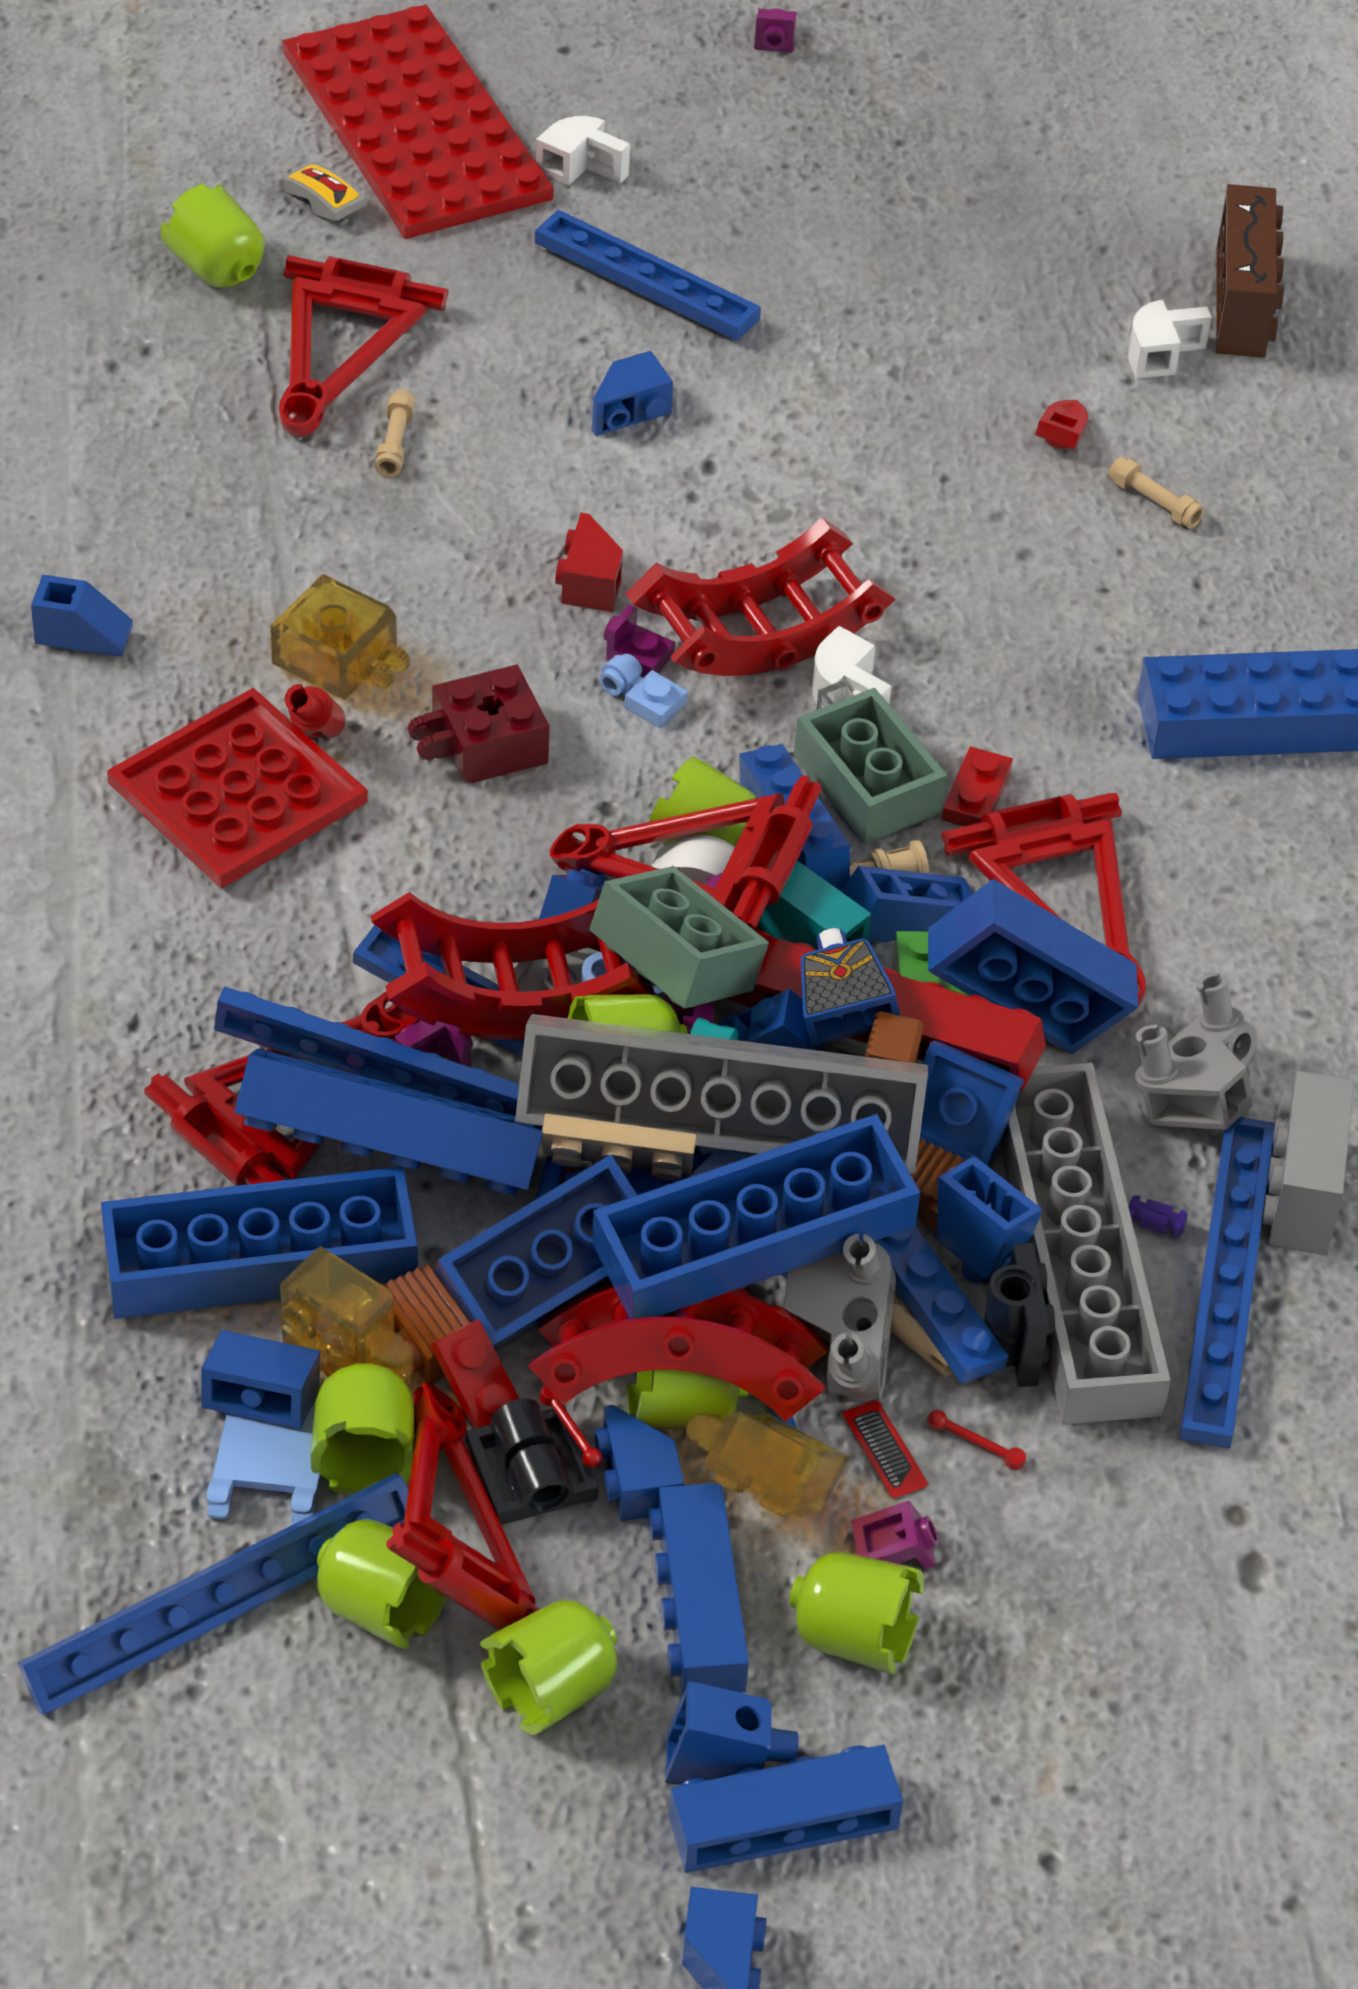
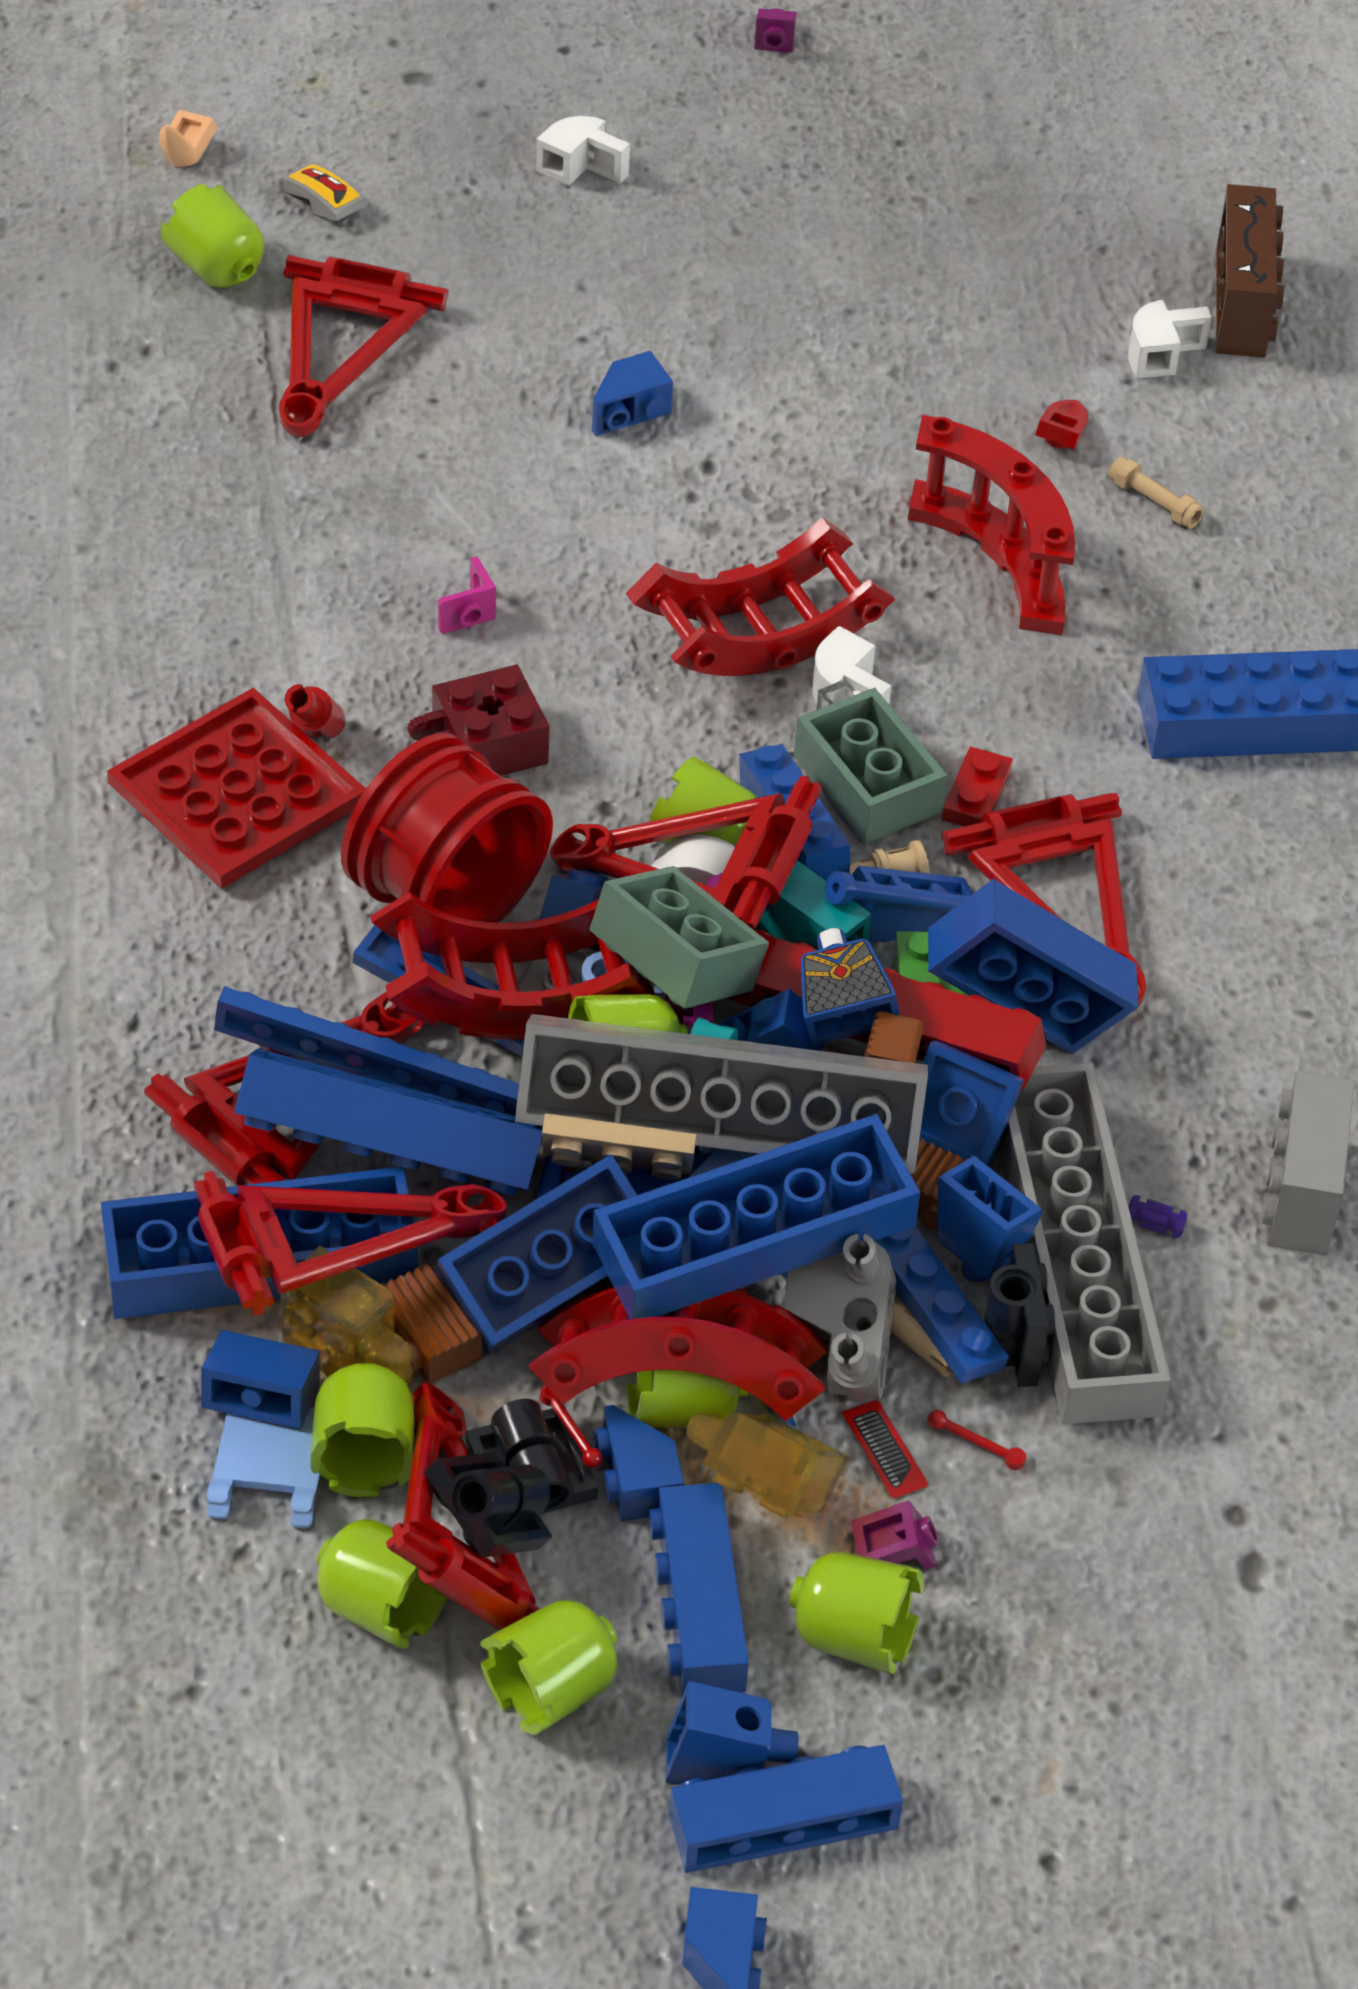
(78, 617): blue slope -> none
(186, 138): none -> light nougat plate
(200, 1601): blue plate -> none
(253, 1246): none -> red piece
(338, 639): clear yellow hinge -> none
(391, 454): tan bar -> none
(417, 121): red plate -> none
(438, 1039): magenta bracket -> none
(447, 832): none -> red wheel
(469, 606): none -> dark pink bracket
(474, 1372): red plate -> none
(493, 1502): none -> black plate
(592, 567): red slope -> none
(627, 637): magenta bracket -> none
(647, 275): blue plate -> none
(648, 697): light blue plate -> none
(843, 888): none -> blue bar
(1027, 554): none -> red fence
(1201, 1071): light grey piece -> none
(1227, 1284): blue plate -> none

